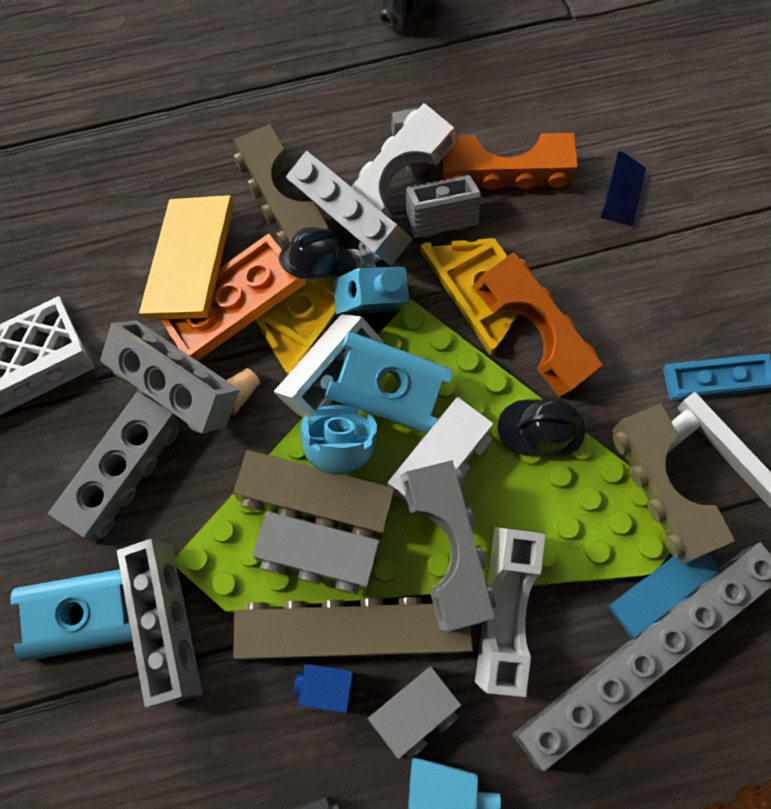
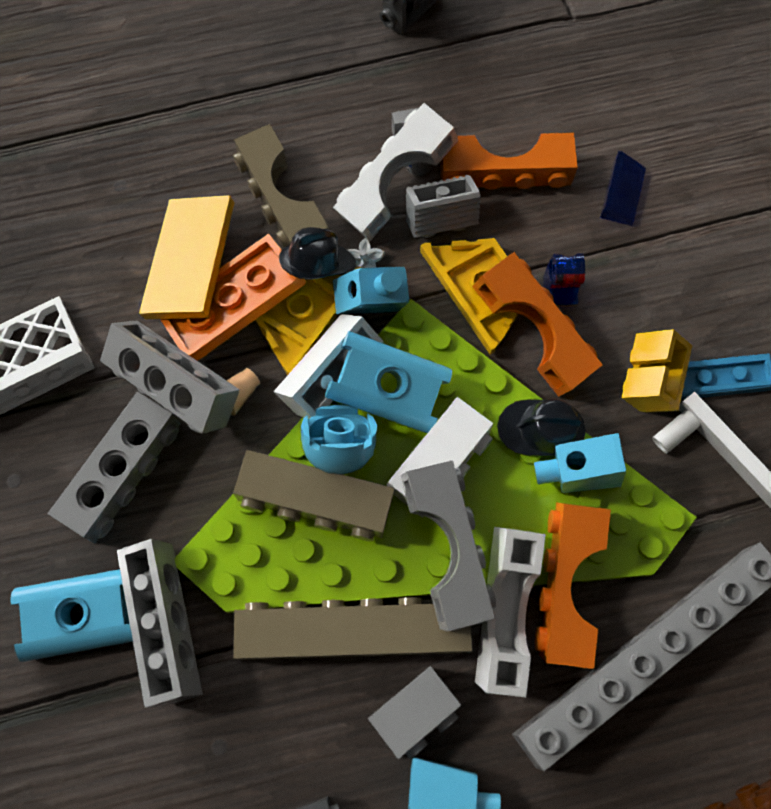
(316, 552): light grey brick -> none
(324, 688): blue brick -> none
(349, 208): arch -> none
(564, 278): none -> clear blue leg
(564, 633): none -> orange arch
(600, 464): none -> medium azure torso
(658, 371): none -> yellow piece
(660, 592): dark azure tile -> none
(689, 526): dark tan arch -> none

